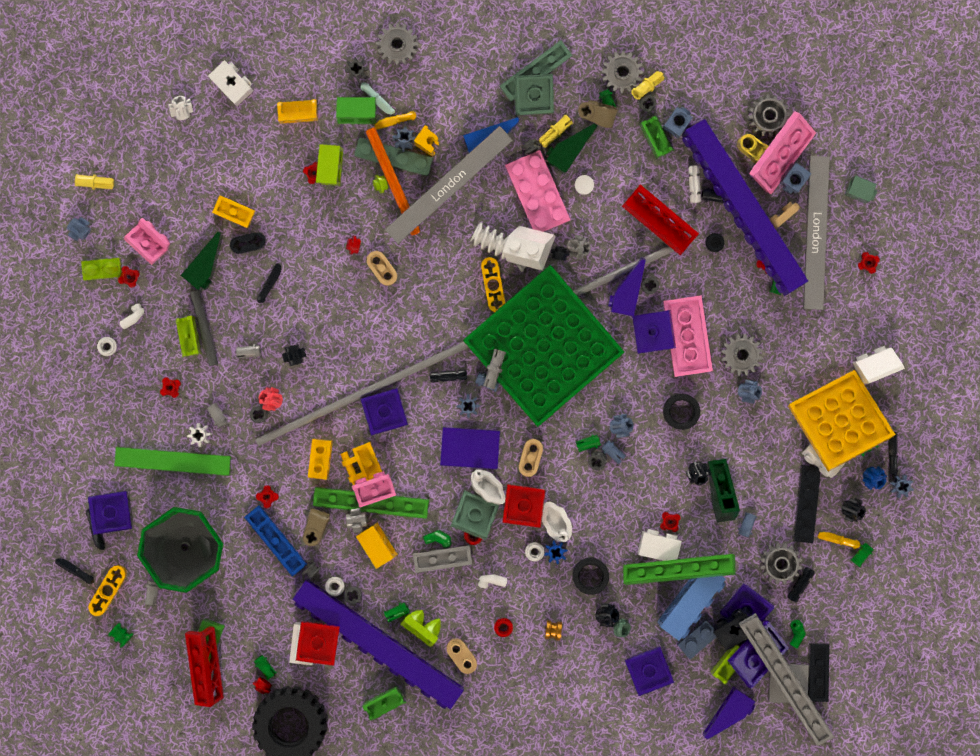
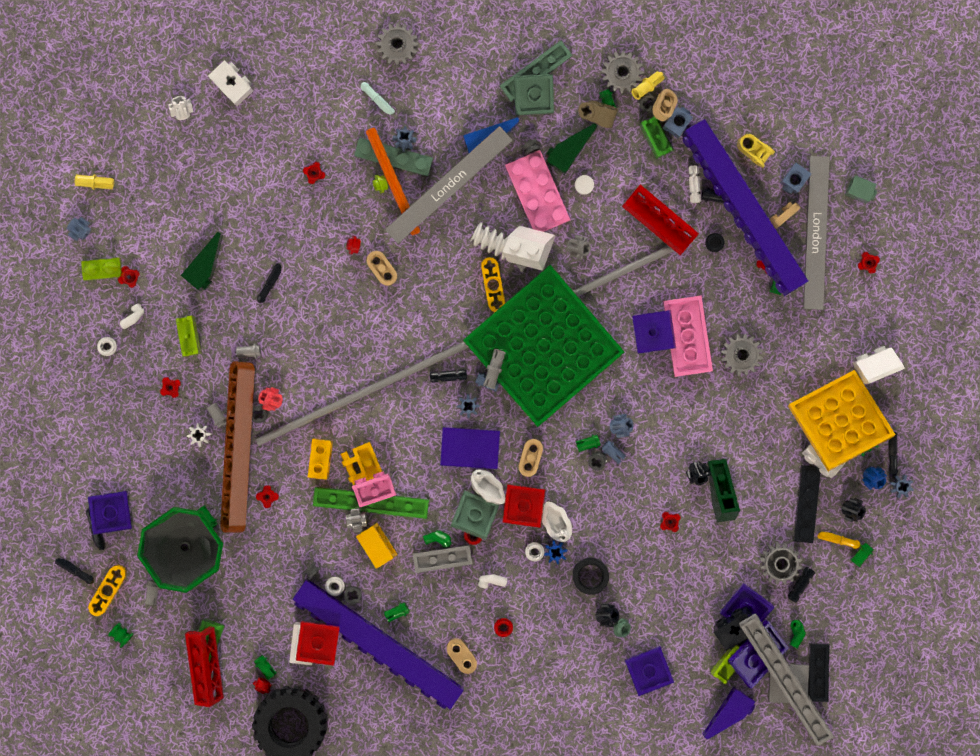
(147, 241): bright pink bracket -> none
(172, 461): bright green tile -> none
(204, 328): dark grey piece -> none
(209, 517): none -> green pin
(233, 211): yellow plate -> none
(237, 447): none -> dark orange beam
(249, 247): black beam -> none
(275, 540): blue plate -> none
(294, 355): black gear -> none
(297, 111): yellow hinge -> none
(316, 523): dark tan piece -> none
(329, 165): lime hinge -> none
(356, 110): bright green hinge -> none
(361, 72): dark grey gear -> none
(383, 703): bright green hinge -> none
(384, 411): dark purple plate -> none
(390, 121): yellow piece -> none
(425, 141): yellow hinge -> none
(427, 633): lime tile -> none
(553, 630): pearl gold wheel -> none
(555, 131): light yellow axle -> none
(560, 253): black plate -> none
(627, 293): dark purple slope -> none
(653, 290): dark grey bush -> none
(659, 546): white brick -> none
(665, 105): none -> tan plate
(679, 569): bright green tile -> none
(685, 397): black tyre -> none
(688, 605): medium blue brick -> none
(697, 639): sand blue plate -> none
(747, 525): sand blue pin -> none
(749, 391): sand blue gear -> none
(758, 115): light grey gear -> none
(782, 152): bright pink plate -> none

